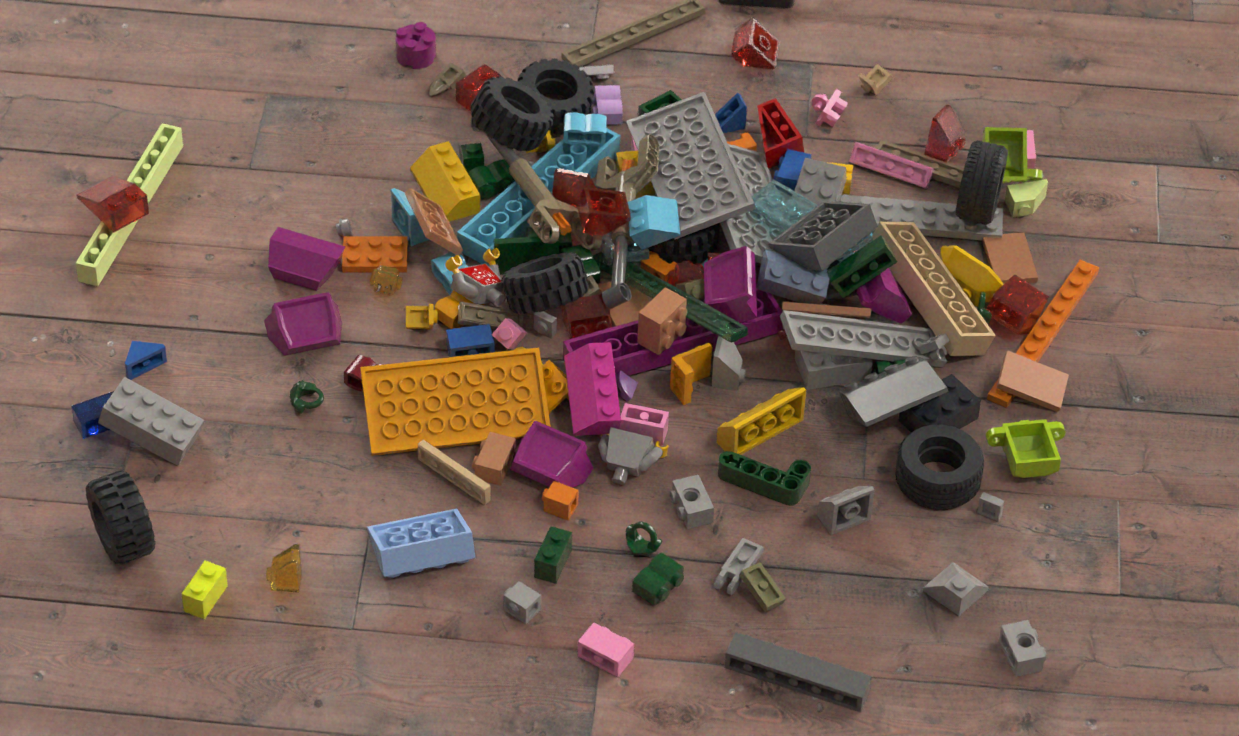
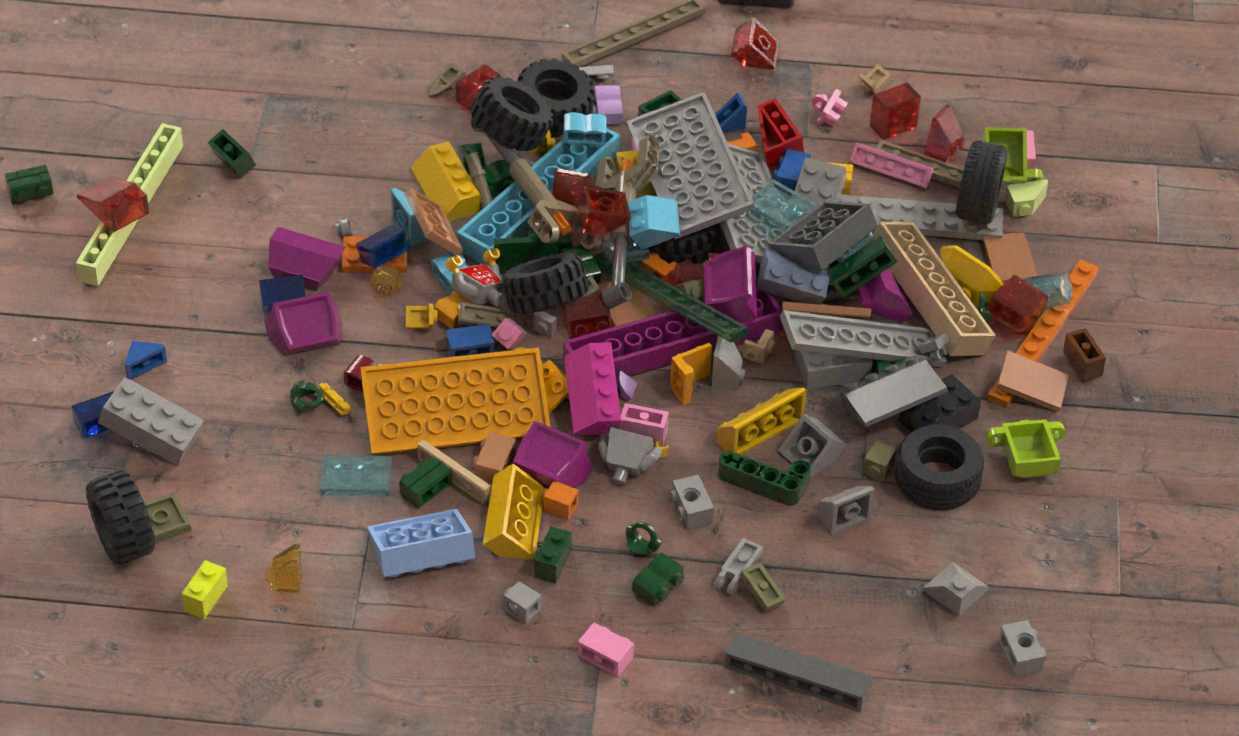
(28, 184): none -> dark green brick
(167, 517): none -> olive tile
(231, 153): none -> dark green brick
(280, 290): none -> clear blue brick
(334, 399): none -> yellow axle
(356, 475): none -> clear light blue plate
(382, 246): none -> clear blue brick
(415, 45): magenta brick -> none
(425, 481): none -> dark green brick
(479, 179): none -> dark tan pin
(513, 514): none -> yellow slope
(662, 321): nougat brick -> none
(759, 351): none -> tan bracket
(812, 443): none -> light grey slope
(879, 461): none -> olive brick
(895, 111): none -> clear red brick
(990, 506): light grey plate -> none
(1054, 285): none -> clear light blue brick
(1084, 354): none -> reddish brown brick

